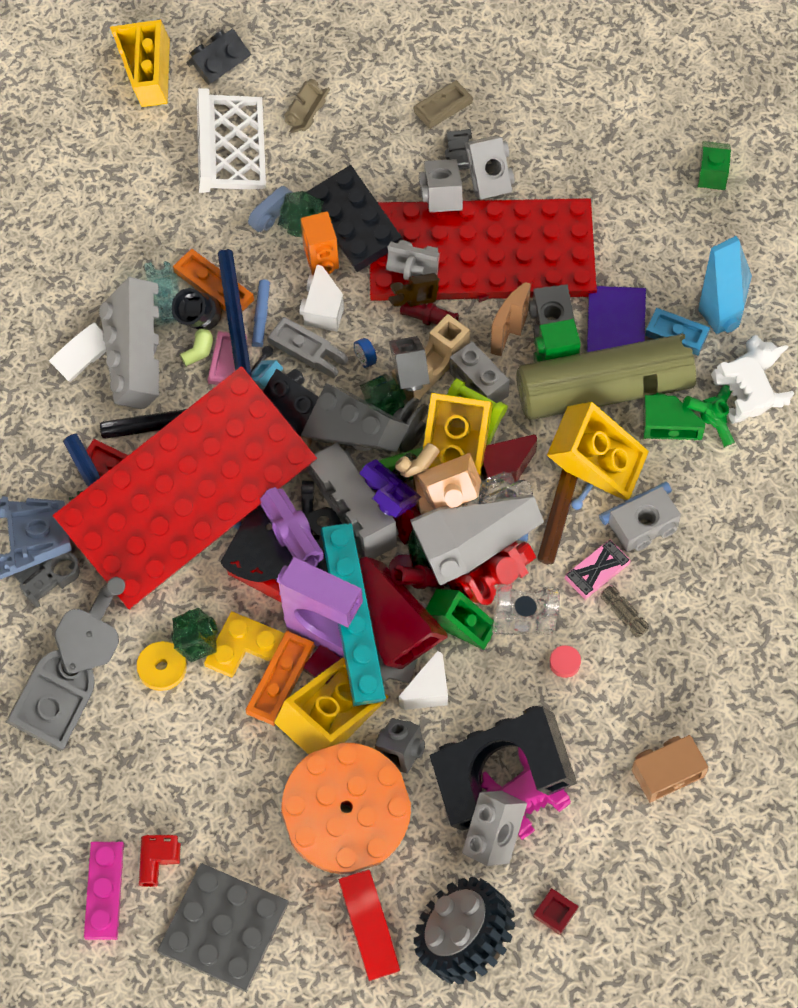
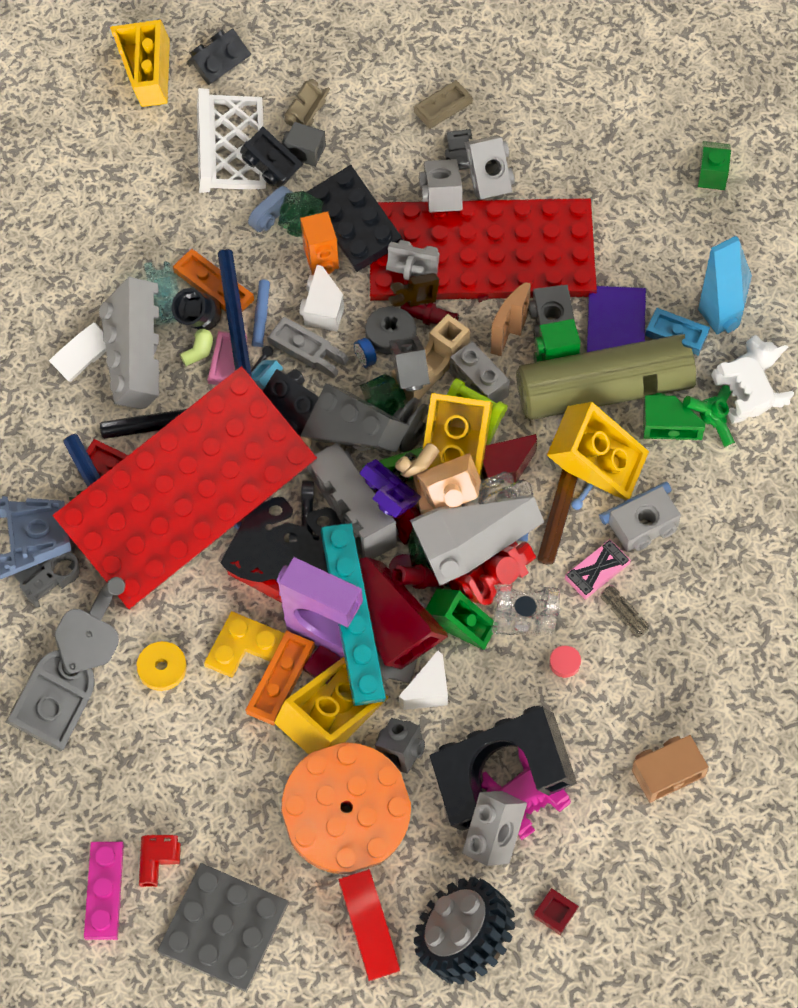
(194, 634): clear green brick -> none
(270, 158): none -> black bracket
(291, 527): medium lavender piece -> none
(305, 143): none -> dark grey brick
(387, 325): none -> dark grey piece

